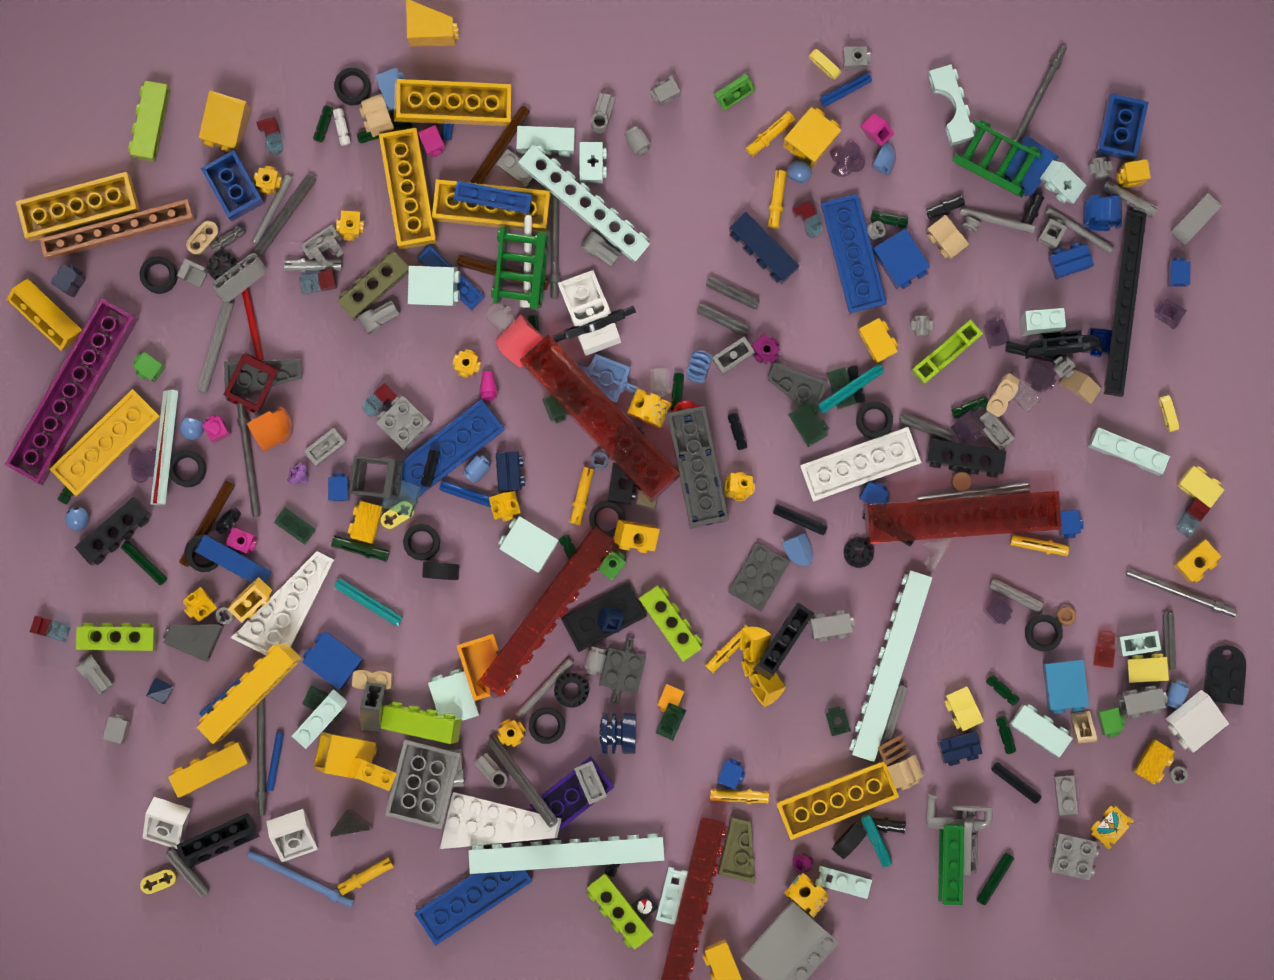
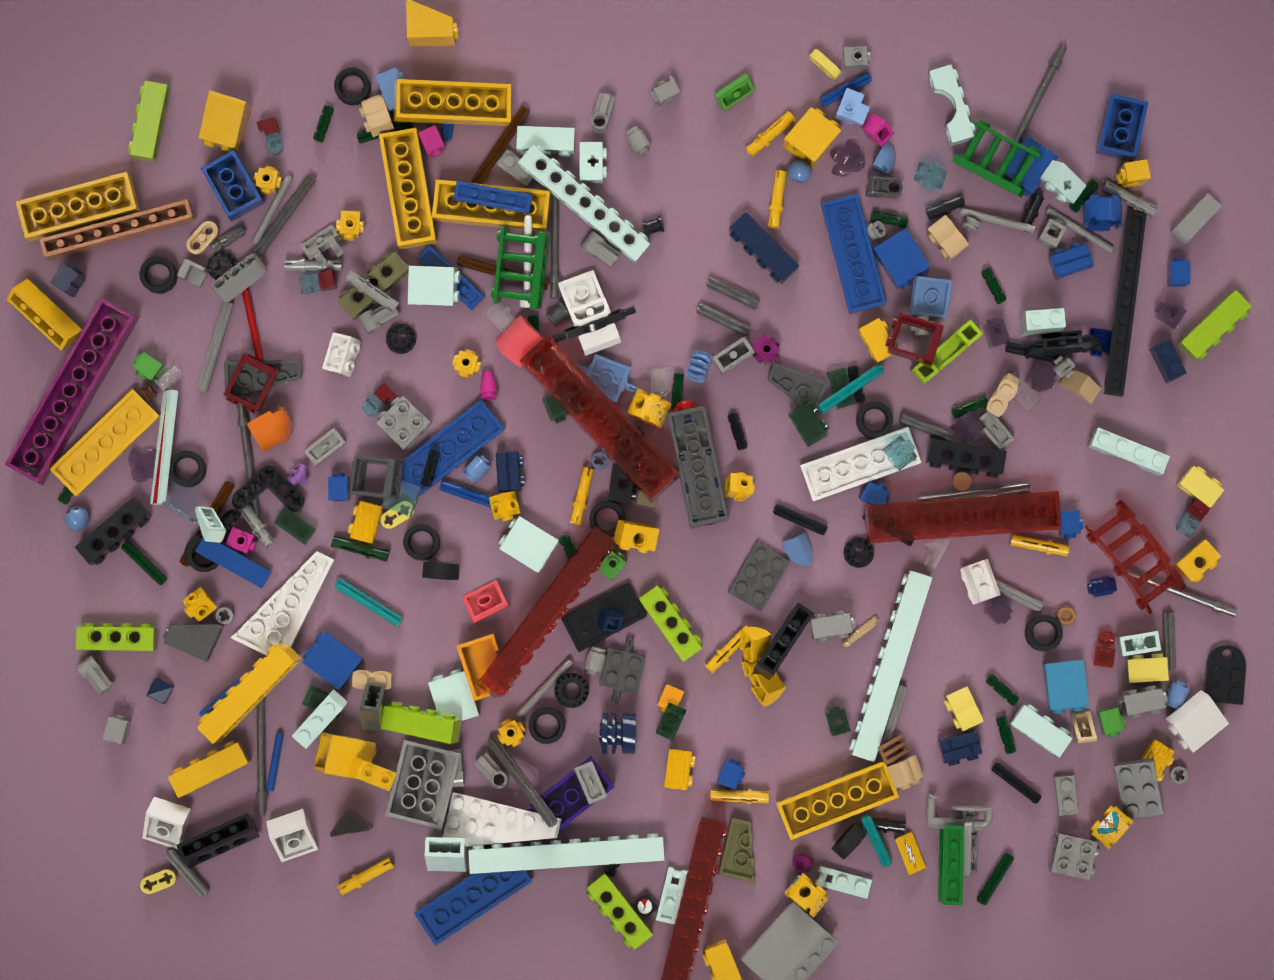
(49, 628): leg -> none
(148, 392): none -> reddish brown bush
(168, 376): none -> clear brick
(180, 512): none -> clear light blue piece
(191, 428): medium blue piece -> none
(210, 524): none -> light aqua slope
(216, 428): dark pink brick -> none
(250, 599): yellow brick -> none
(259, 529): none -> light grey pin
(271, 484): none -> black beam
(334, 895): medium blue bar -> none
(341, 126): white axle -> none
(341, 354): none -> white bracket
(370, 290): none -> light grey pin
(399, 347): none -> black gear
(445, 854): none -> light aqua brick
(485, 601): none -> coral slope
(557, 314): none -> dark grey bush
(653, 226): none -> black bush
(678, 769): none -> yellow brick
(812, 223): leg -> none
(851, 109): none -> light blue brick
(861, 631): none -> tan piece
(882, 187): none -> dark grey piece
(900, 452): none -> clear light blue brick
(910, 853): none -> yellow slope
(918, 323): none -> dark red window
(930, 175): none -> clear light blue brick
(930, 296): none -> medium blue plate
(980, 581): none -> white bracket
(993, 285): none -> dark green axle
(1091, 186): none -> dark green axle
(1100, 168): light grey gear -> none
(1102, 586): none -> clear blue brick
(1139, 788): none -> plate
(1151, 546): none -> clear red fence
(1167, 361): none -> dark blue brick
(1168, 413): light yellow beam -> none
(1215, 325): none -> lime brick

